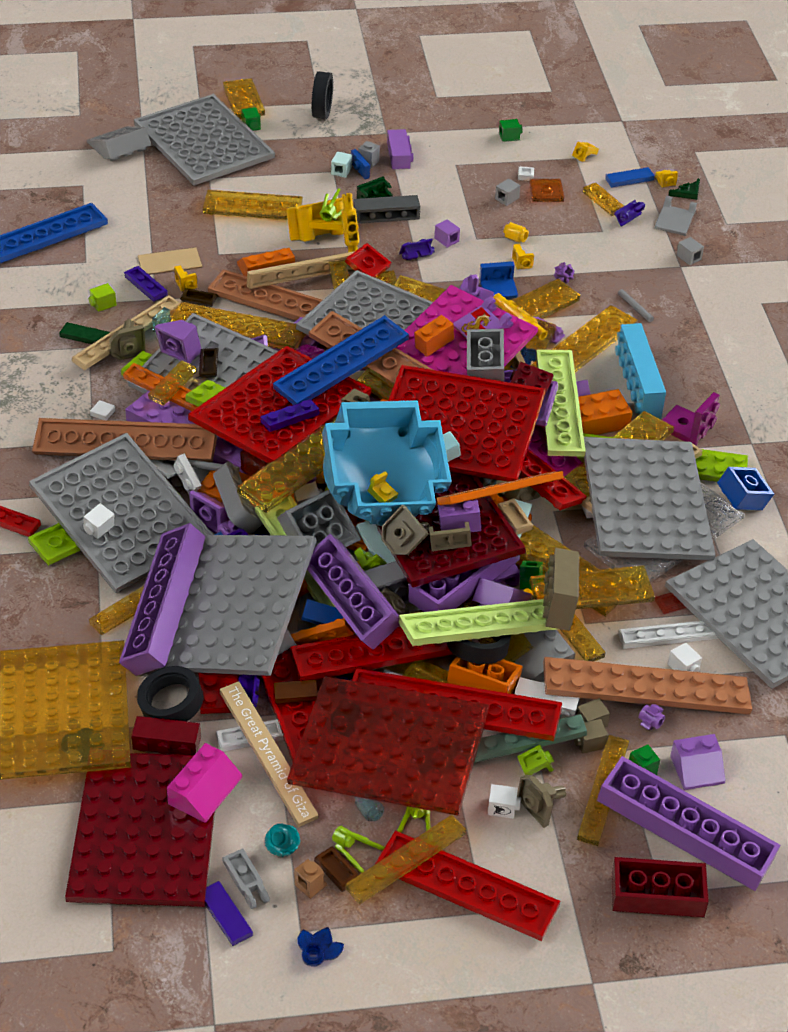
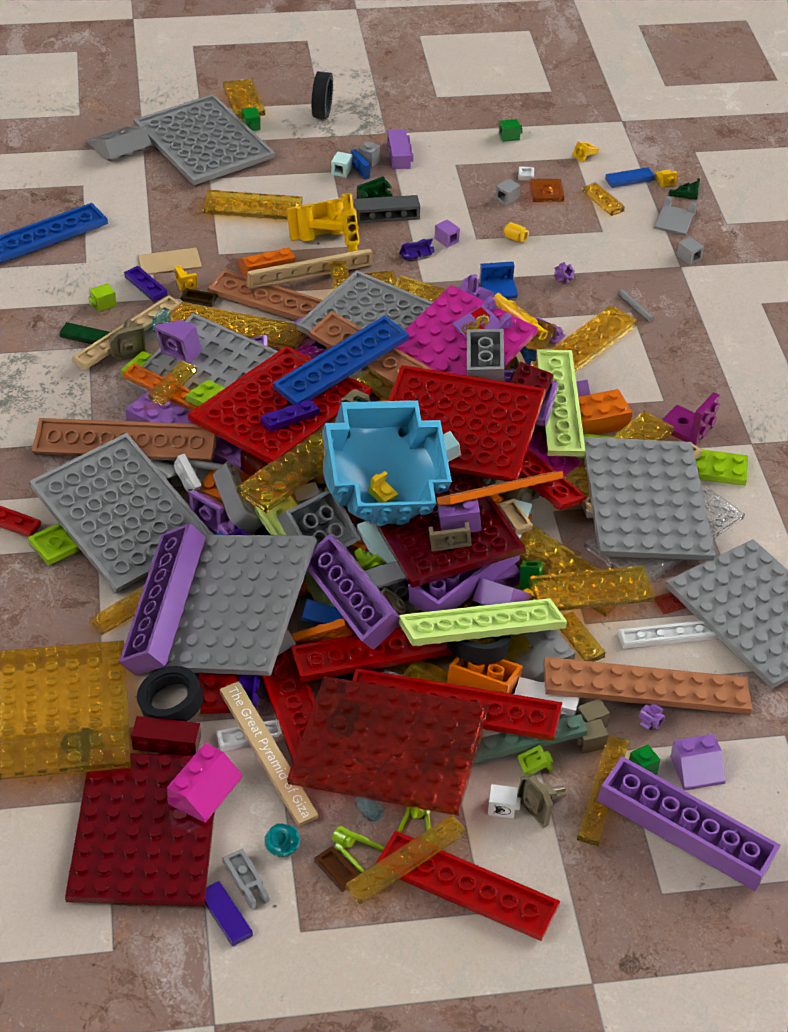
(98, 521): white brick -> none
(102, 410): white tile -> none
(208, 362): dark brown tile -> none
(295, 691): reddish brown tile -> none
(312, 875): medium nougat brick -> none
(319, 945): clear blue plate -> none
(328, 212): lime plant -> none
(368, 261): red plate -> none
(403, 532): dark tan piece -> none
(434, 335): orange brick -> none
(520, 259): yellow bracket -> none
(548, 299): clear yellow plate -> none
(561, 589): dark tan brick -> none
(629, 212): dark purple hinge -> none
(640, 370): medium azure brick -> none
(659, 887): dark red brick -> none
(684, 659): white brick -> none
(745, 488): blue brick -> none

